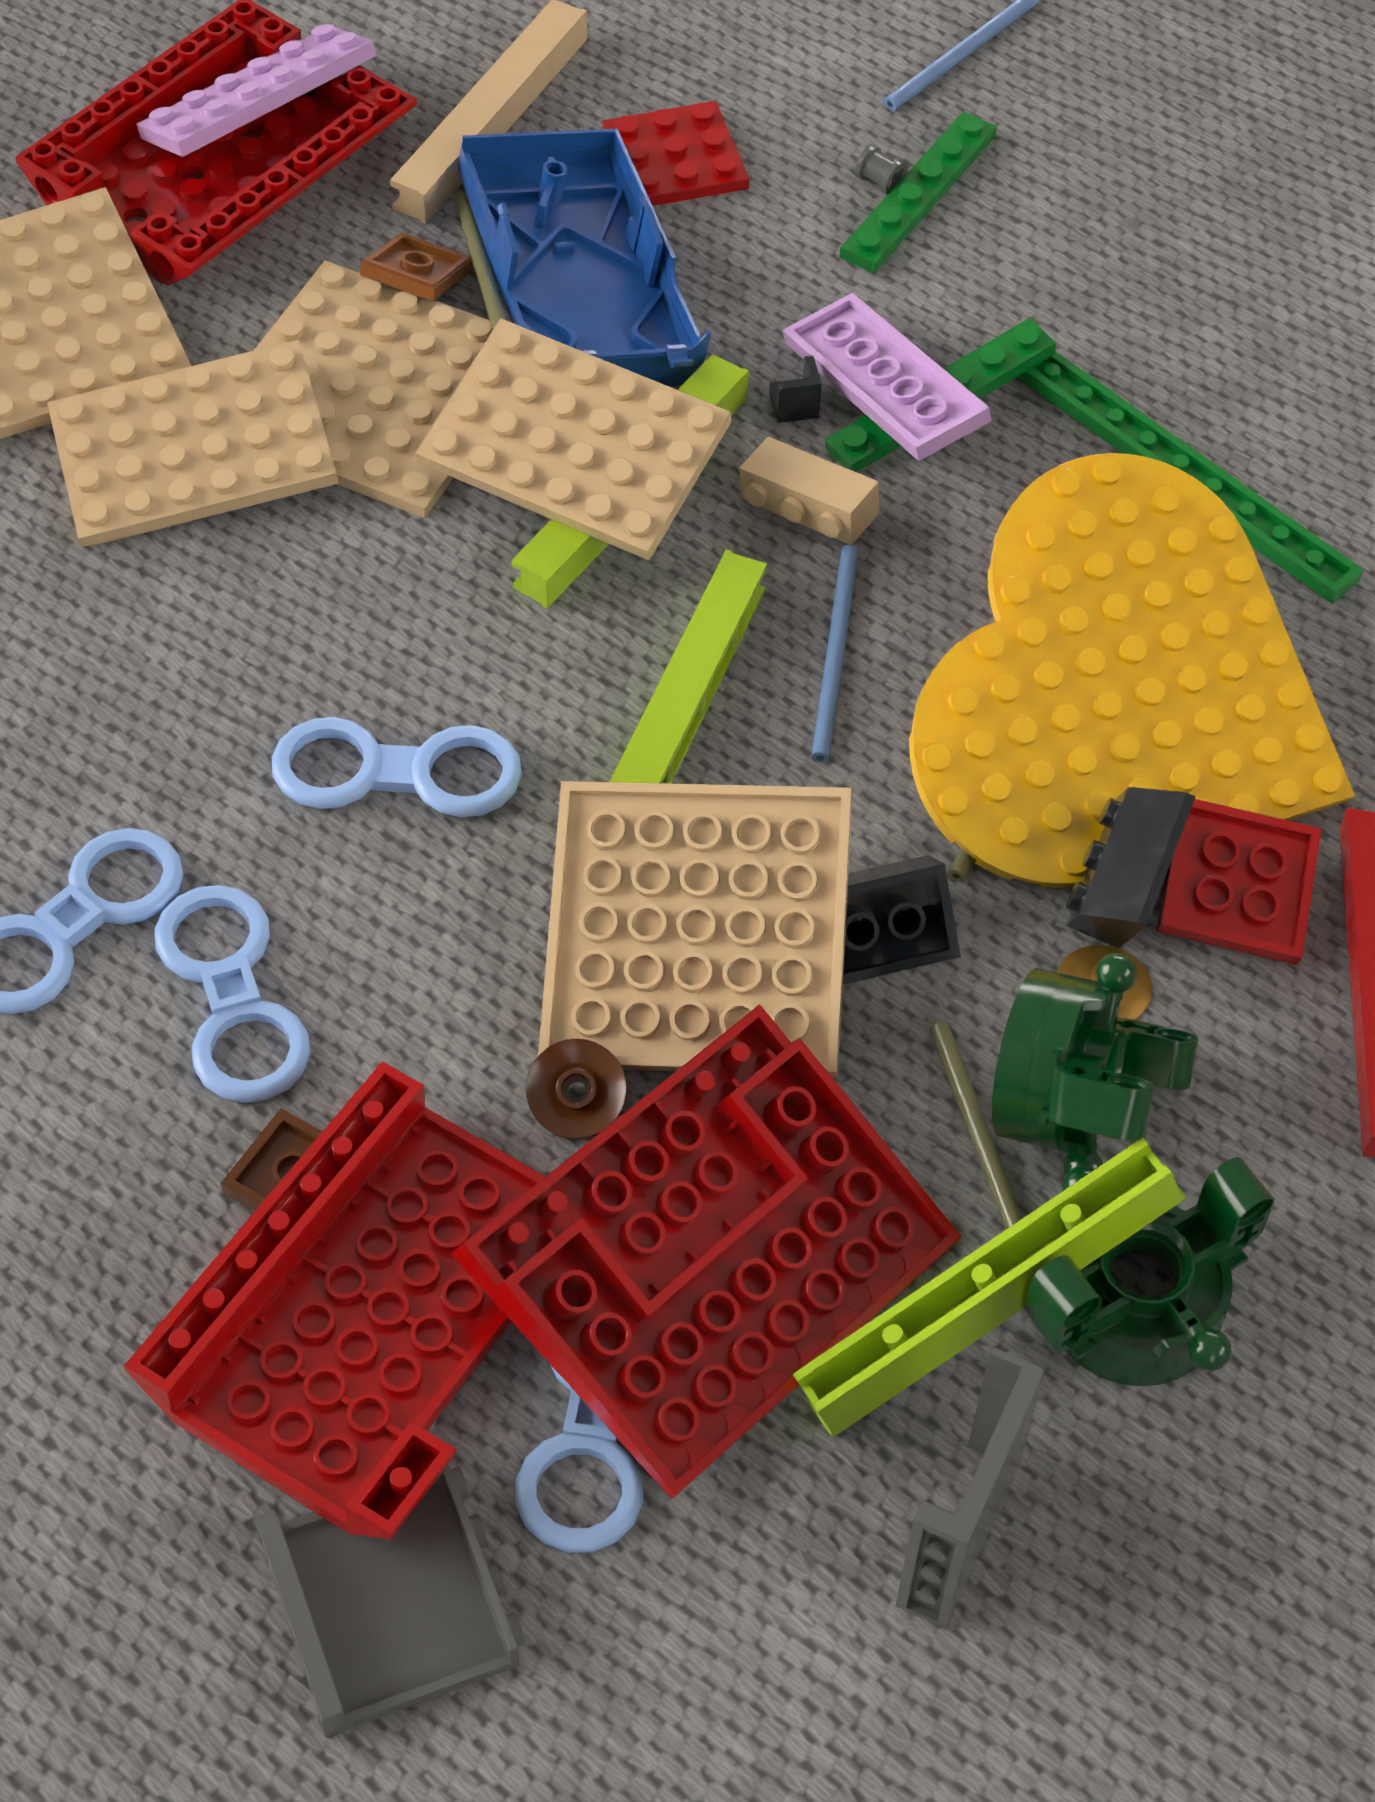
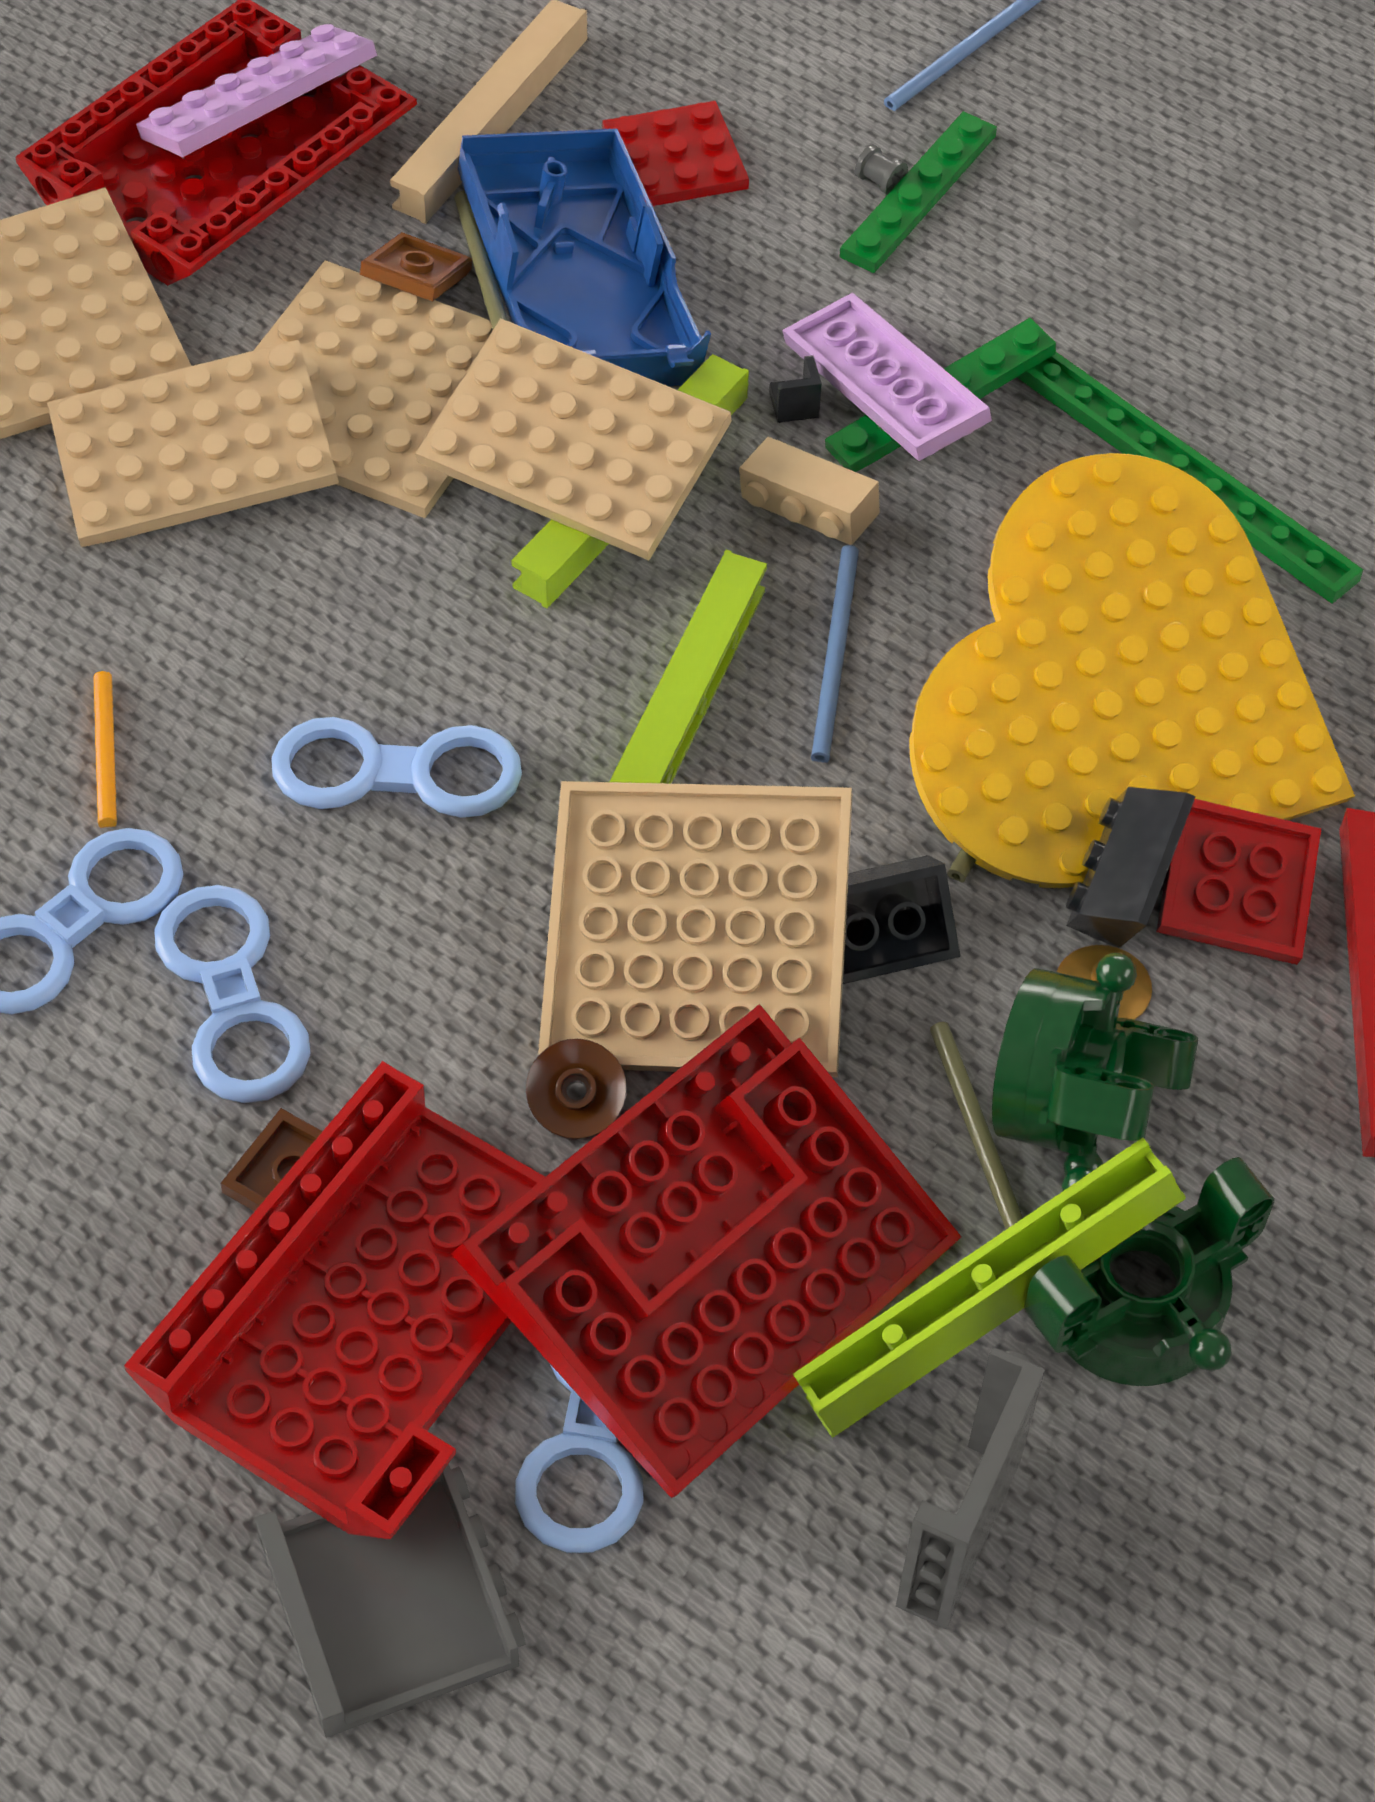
(105, 750): none -> light orange bar

